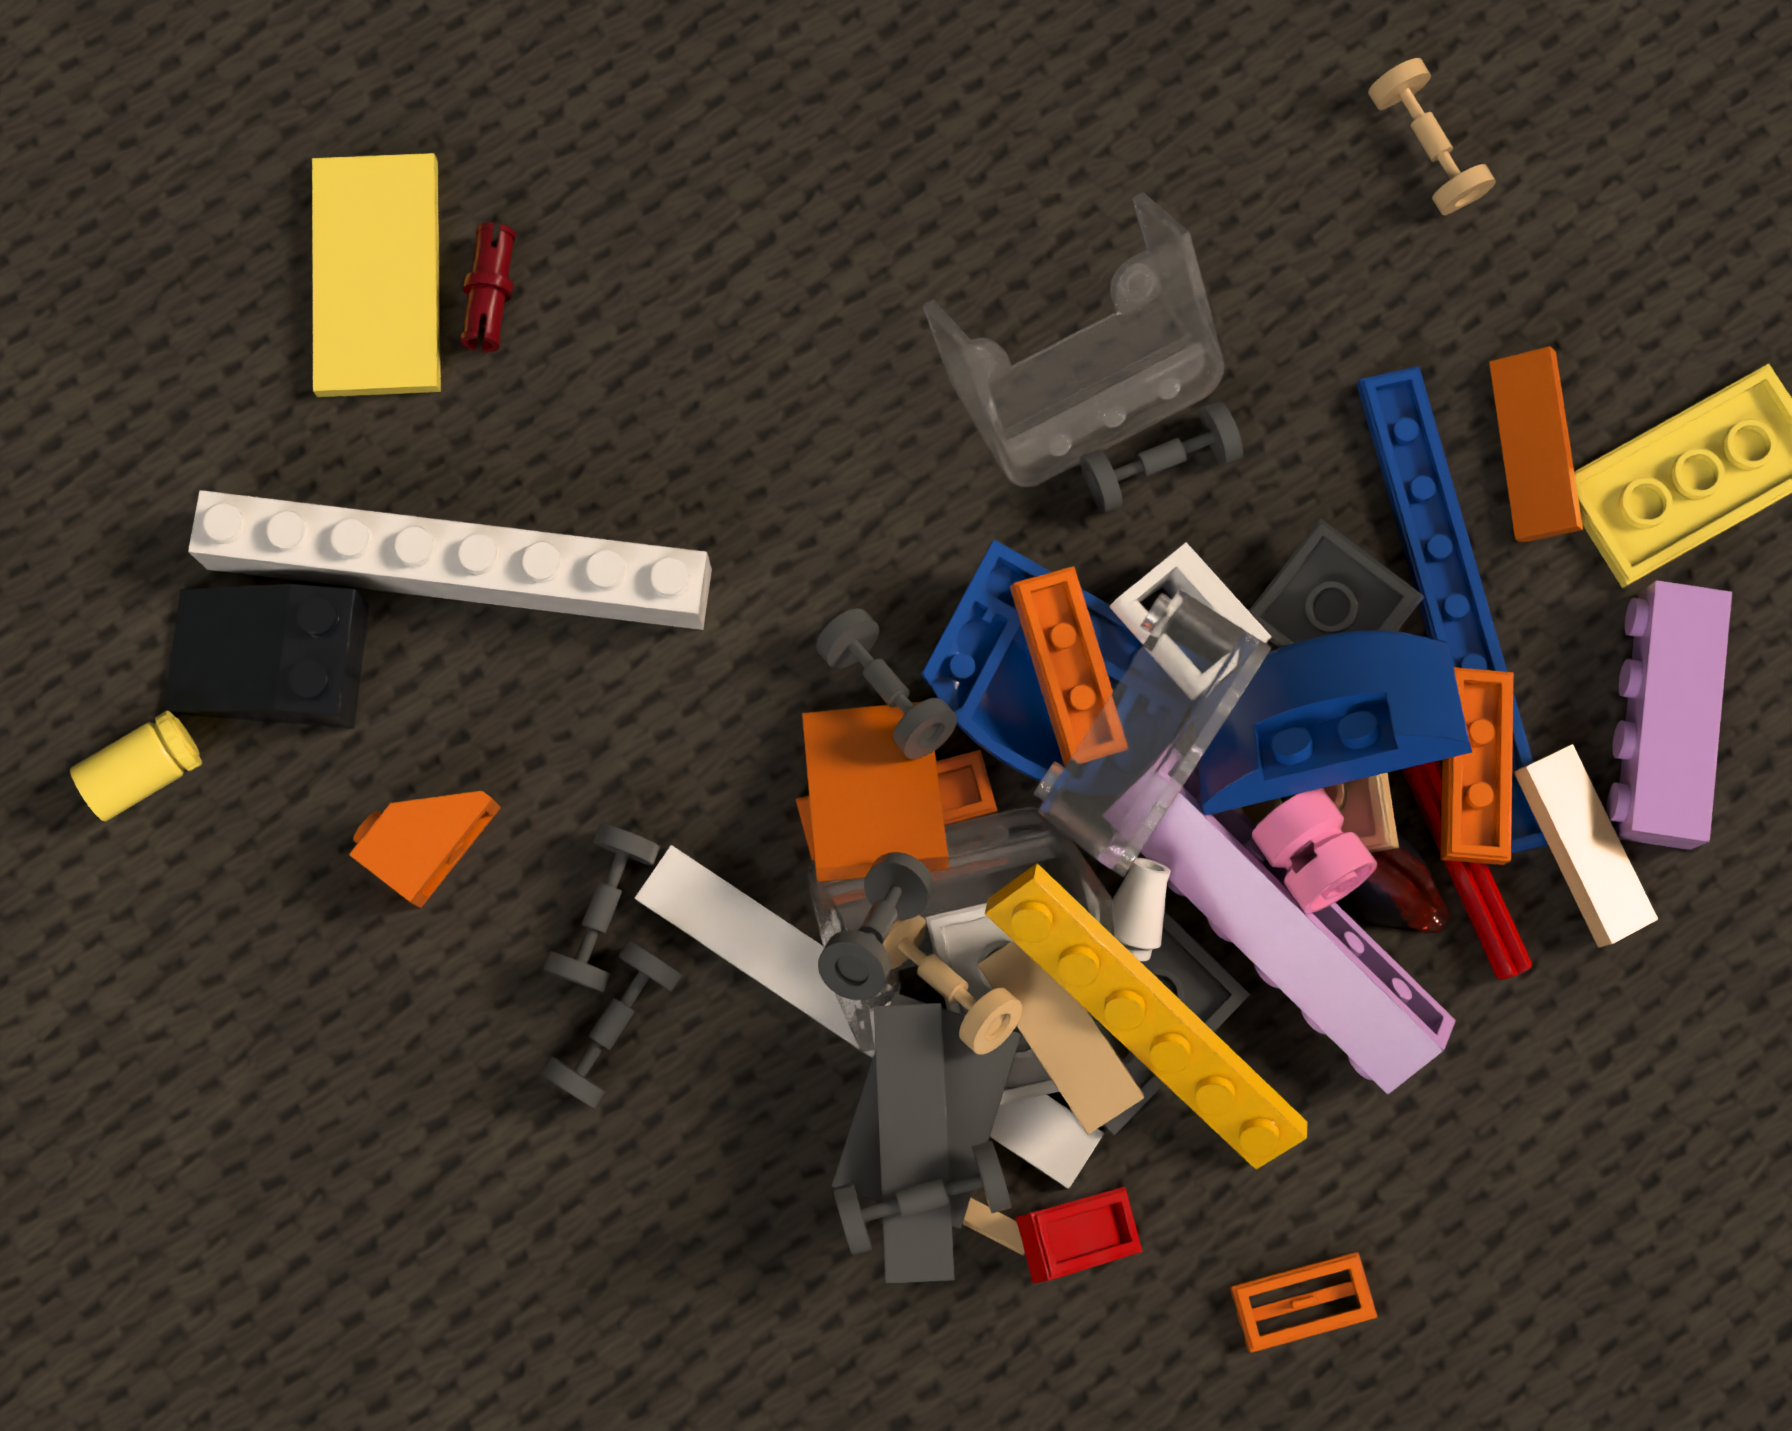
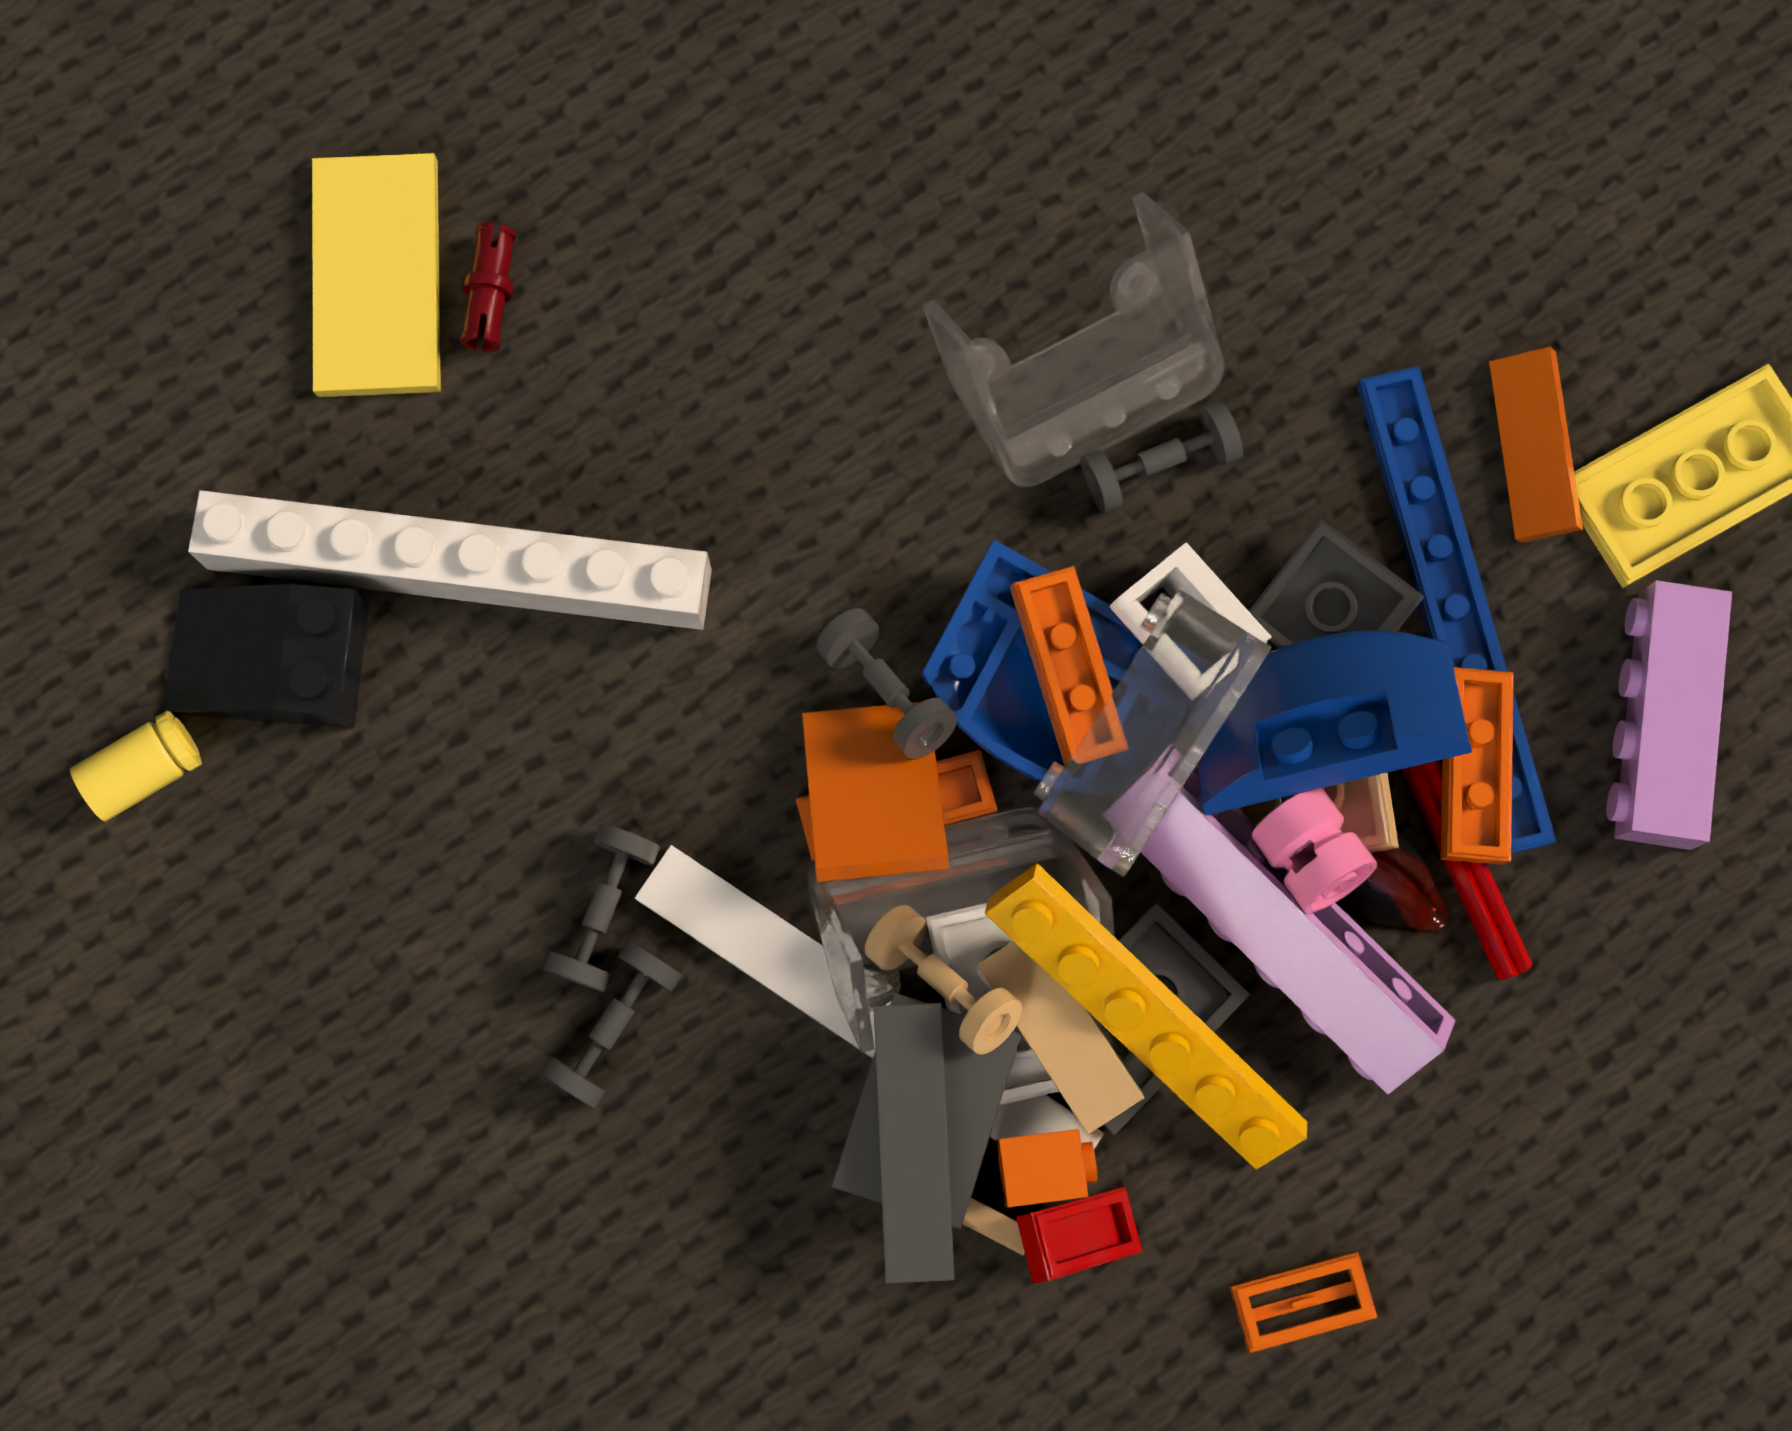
(421, 840): orange slope -> none
(856, 961): dark grey wheel -> none
(922, 1197): dark grey wheel -> none
(1045, 1167): none -> orange brick
(1140, 907): white cone -> none
(1401, 85): tan wheel -> none
(1585, 846): tile -> none

